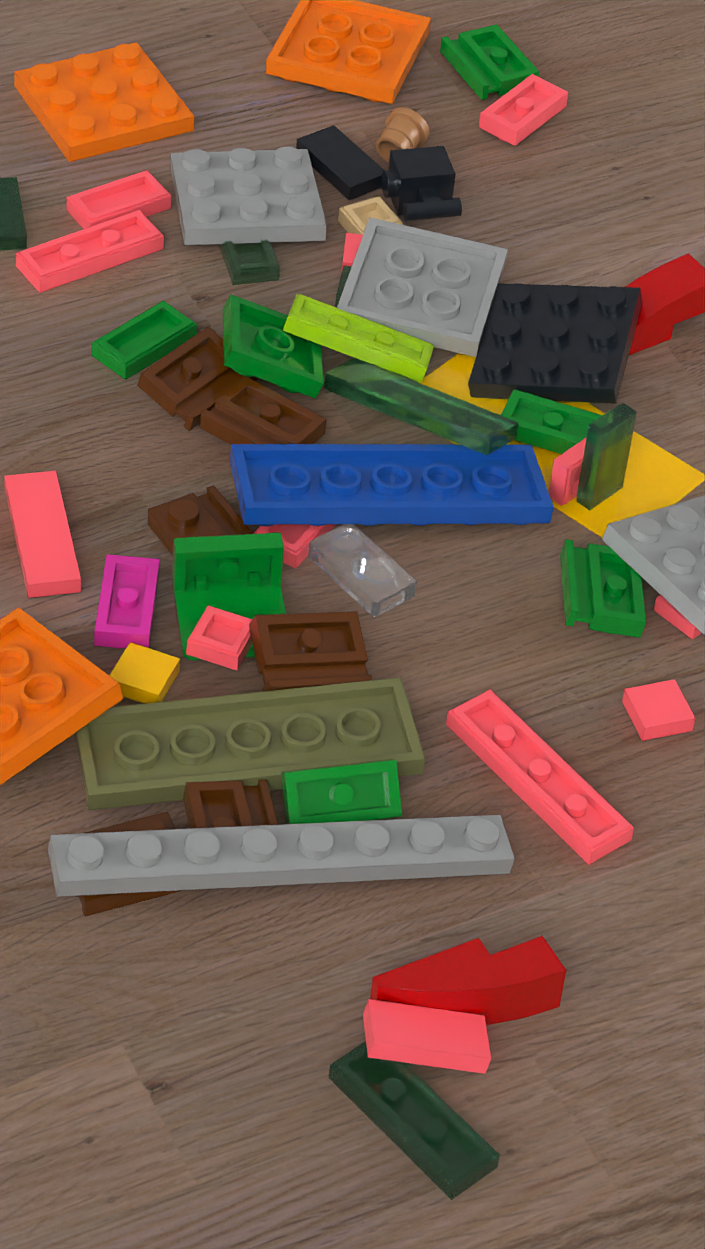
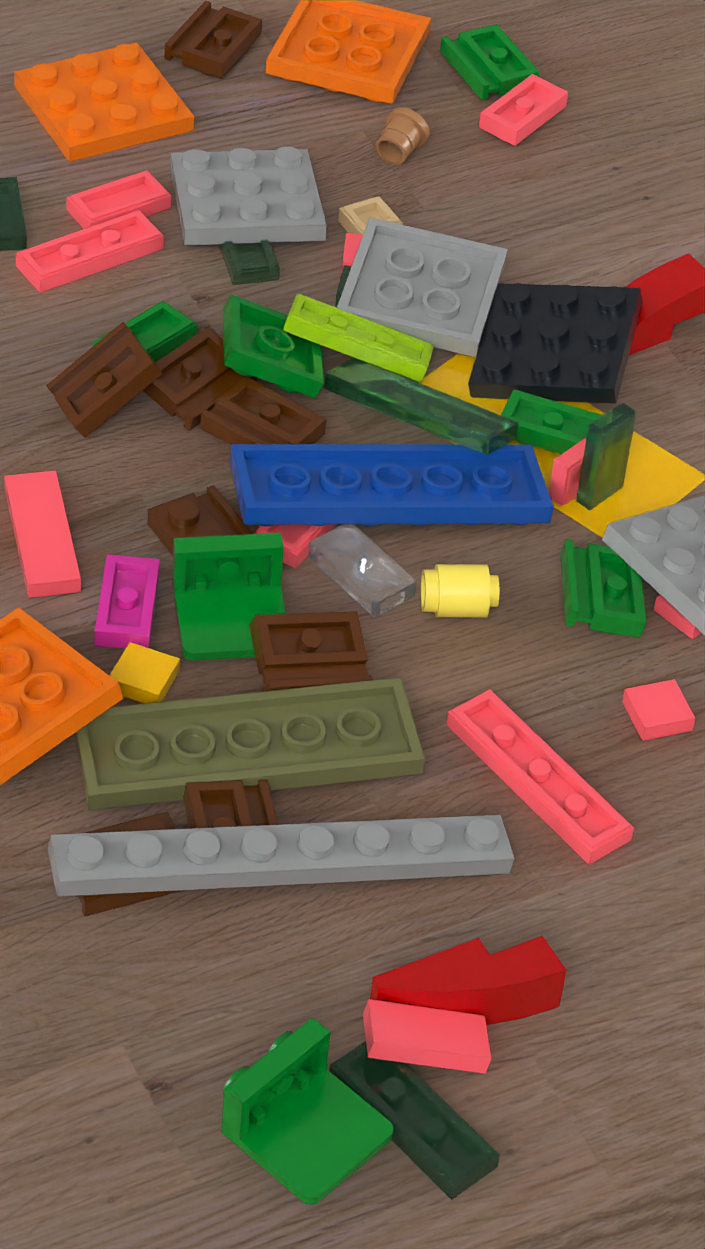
(104, 379): none -> reddish brown plate
(213, 39): none -> reddish brown plate
(220, 638): coral tile -> none
(301, 1116): none -> green bracket
(341, 162): black tile -> none
(342, 793): green plate -> none
(421, 183): black brick -> none
(459, 590): none -> light yellow brick

